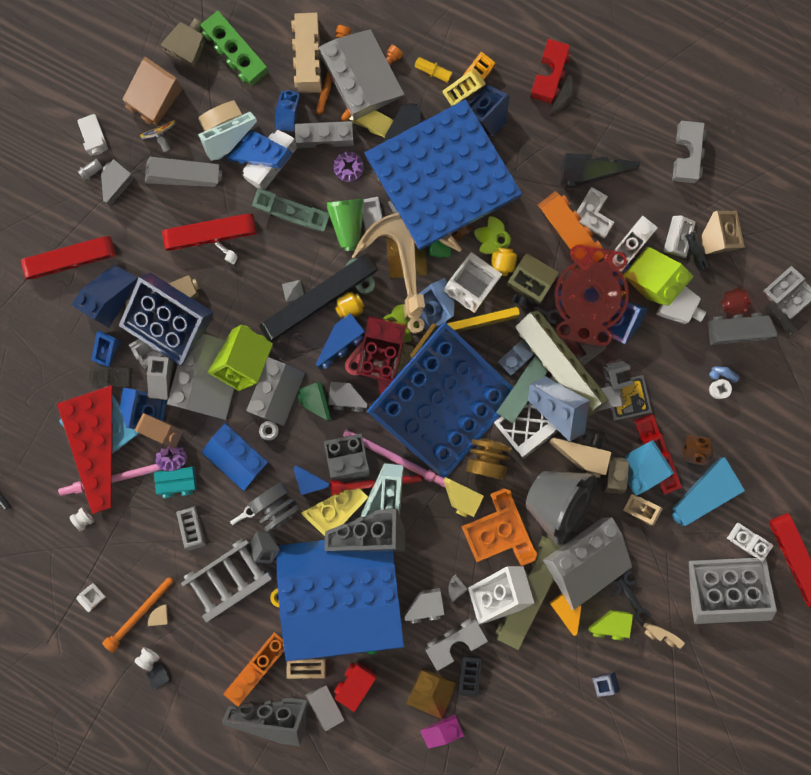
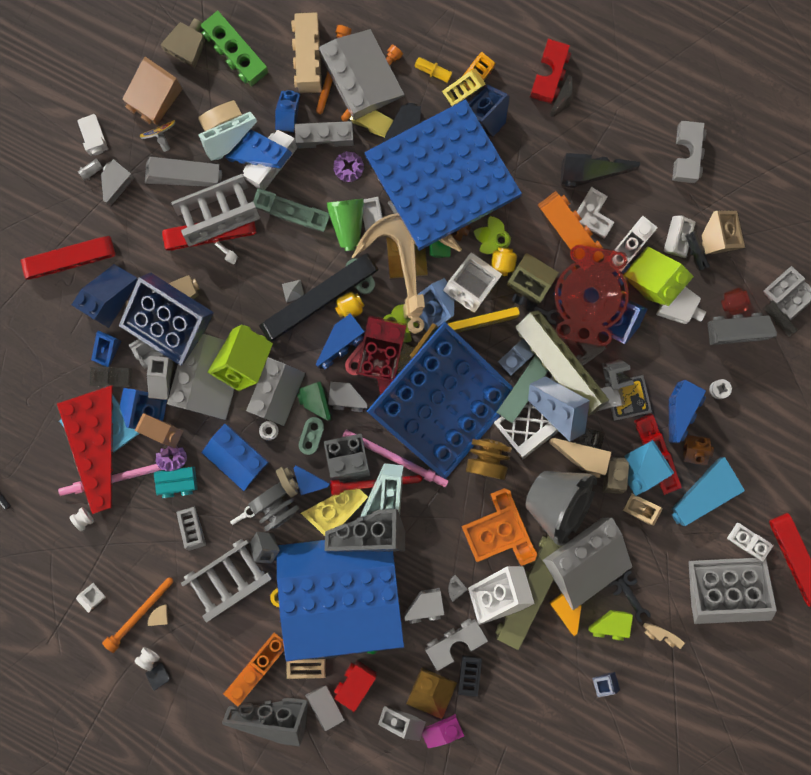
(219, 224): none -> light grey fence
(287, 481): none -> dark tan plate
(309, 435): none -> sand green plate
(401, 723): none -> light grey slope
(462, 498): light yellow slope -> none
(682, 409): none -> blue slope
(724, 371): medium blue arm -> none

